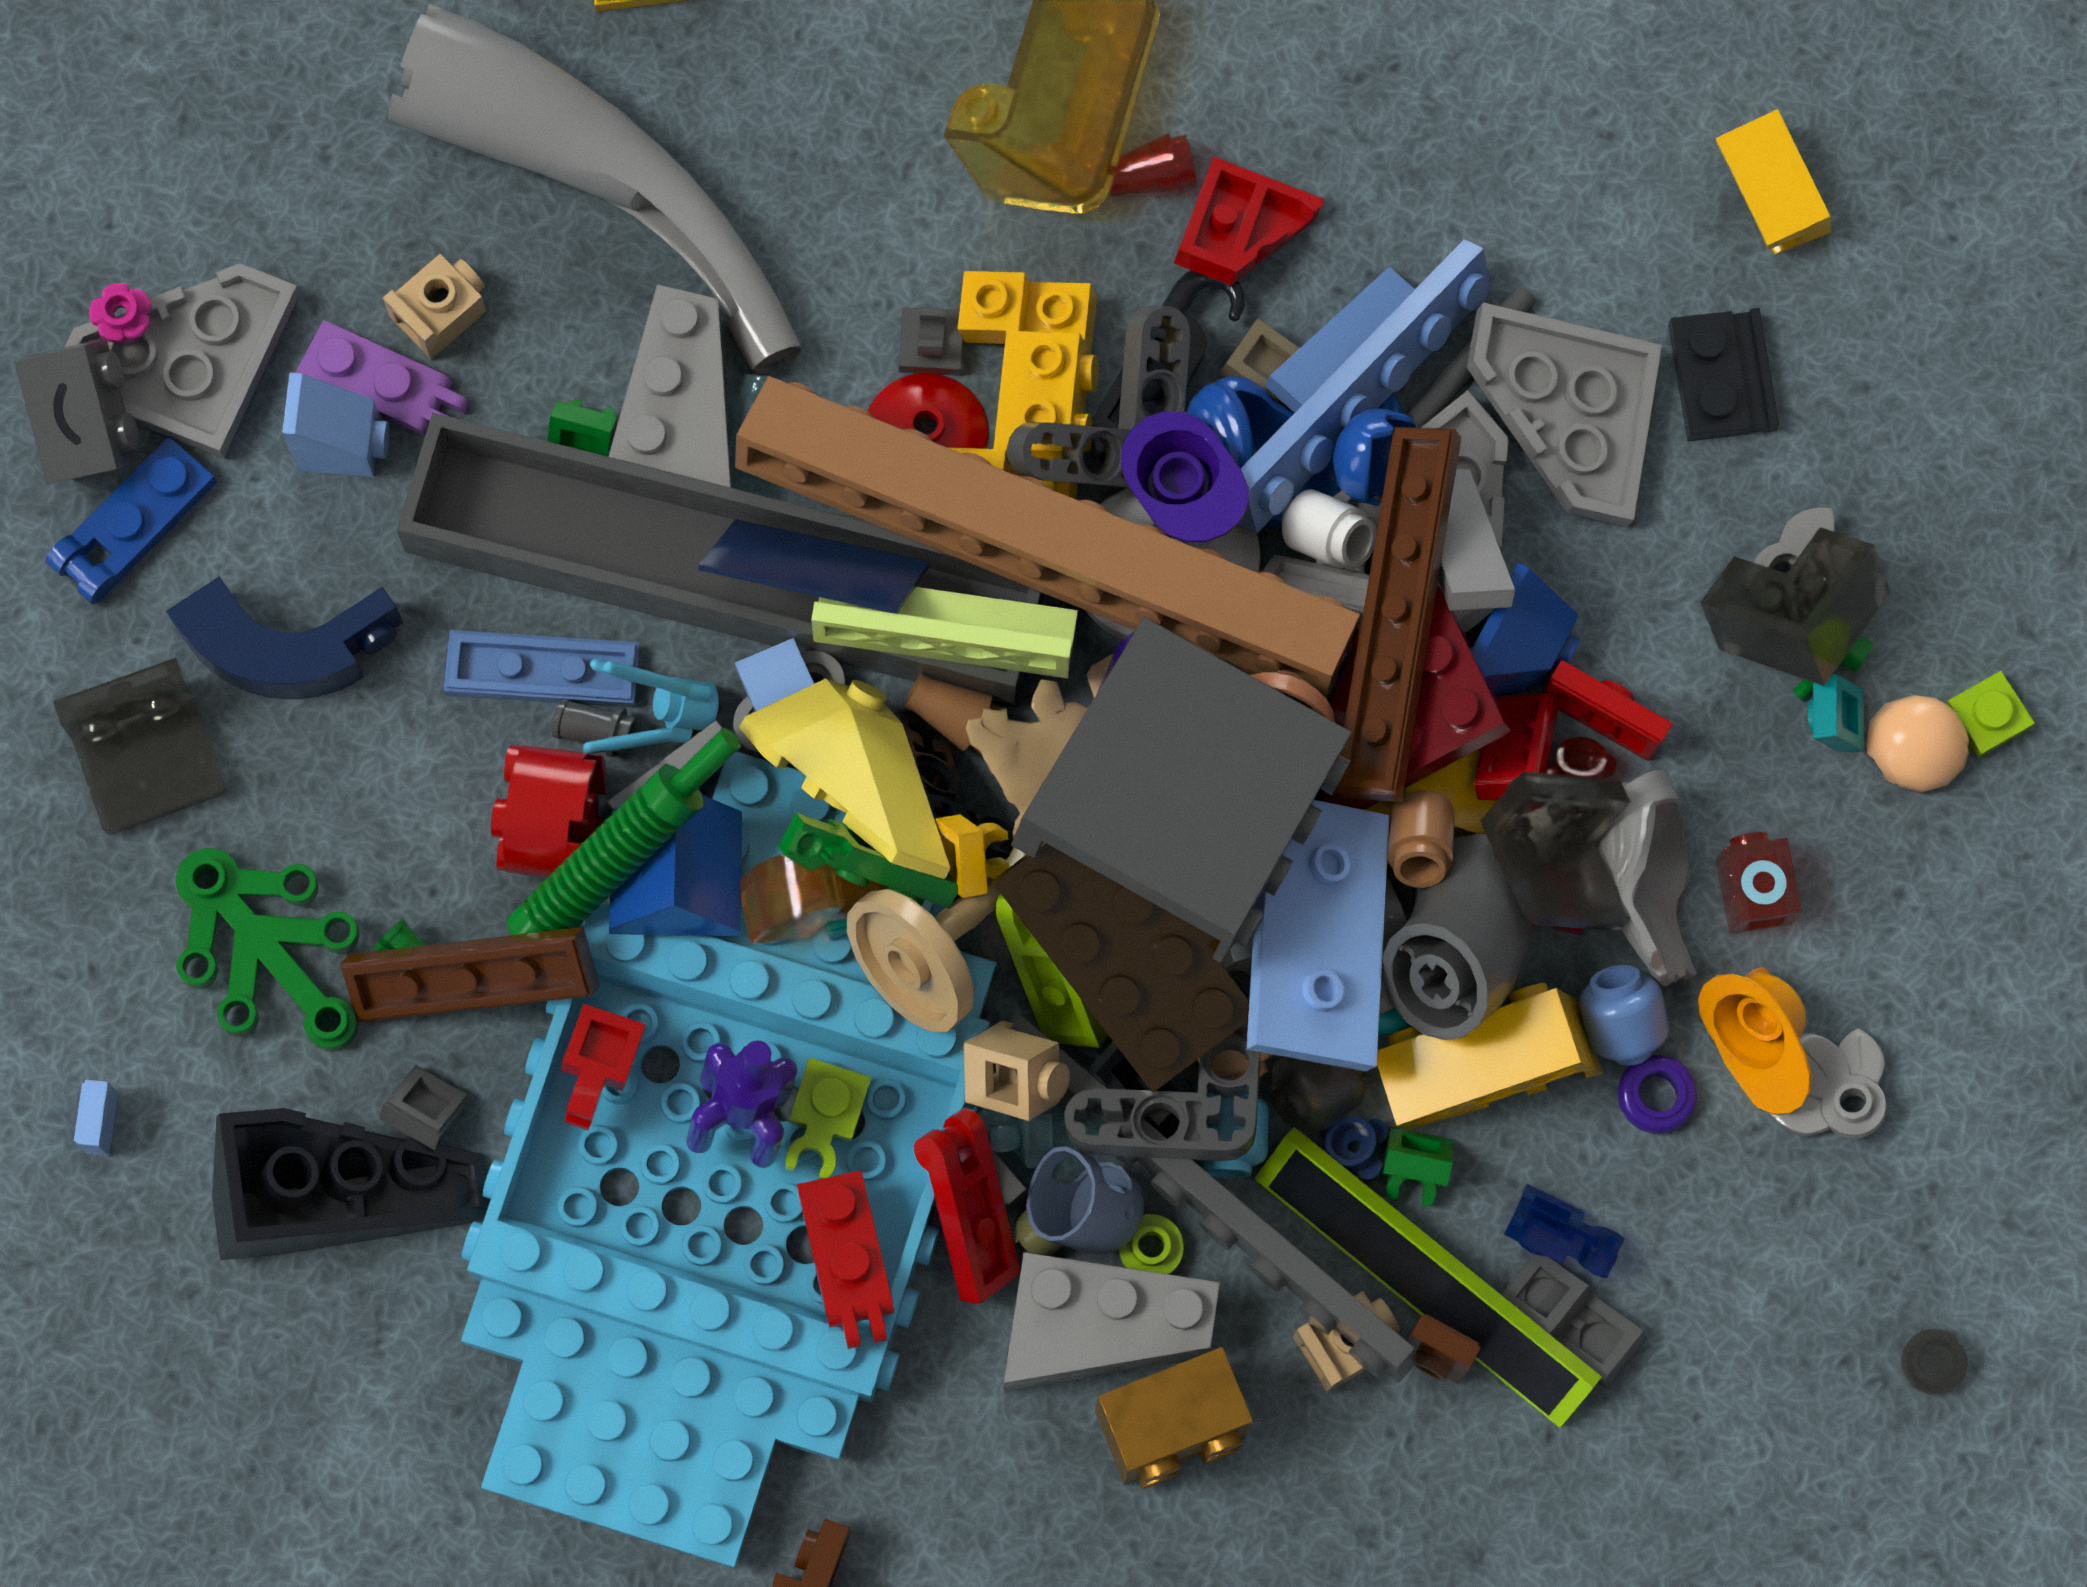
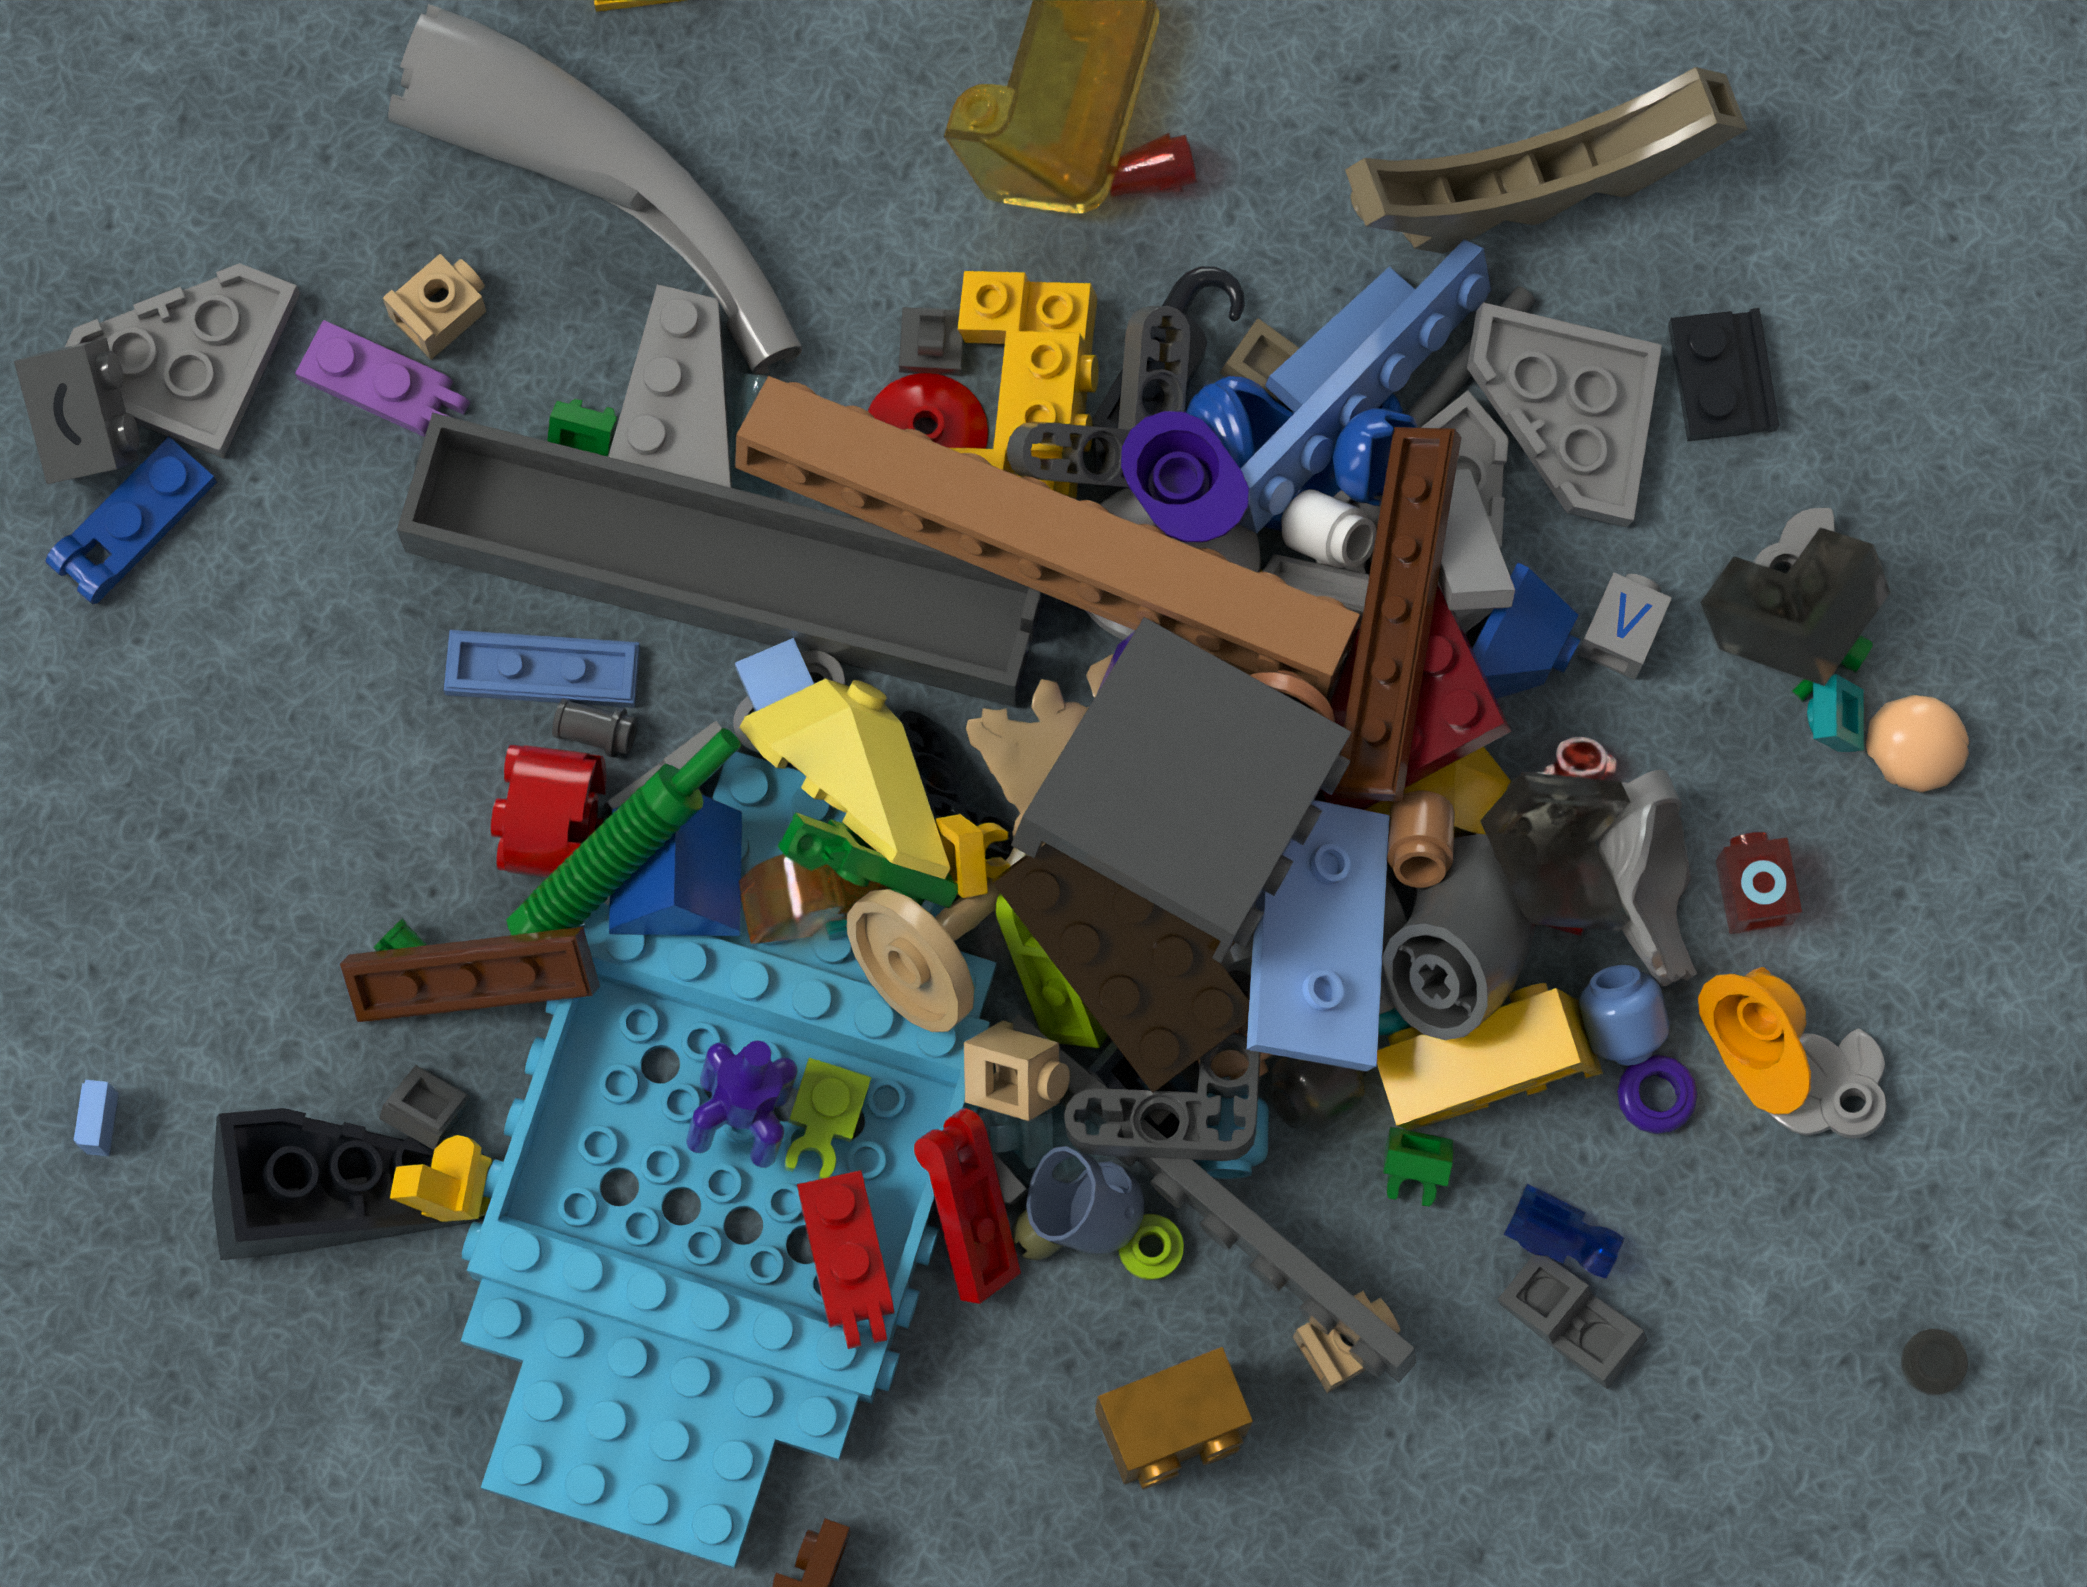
(125, 328): dark pink plate -> none
(142, 746): clear smoke bracket -> none
(260, 939): green plant -> none
(277, 661): dark blue arch -> none
(333, 428): light blue slope -> none
(451, 1186): none -> yellow piece
(600, 1055): red plate -> none
(677, 701): medium azure plant -> none
(815, 566): dark blue window -> none
(948, 707): medium nougat cone -> none
(956, 630): yellowish green fence -> none
(1103, 1319): light grey wedge -> none
(1241, 221): red wing -> none
(1370, 1137): dark blue plate -> none
(1426, 1276): black tile -> none
(1441, 1349): reddish brown plate -> none
(1522, 750): red plate -> none
(1541, 176): none -> dark tan arch
(1608, 710): red plate -> none
(1625, 624): none -> light grey brick
(1775, 183): yellow hinge -> none
(1991, 714): lime plate -> none

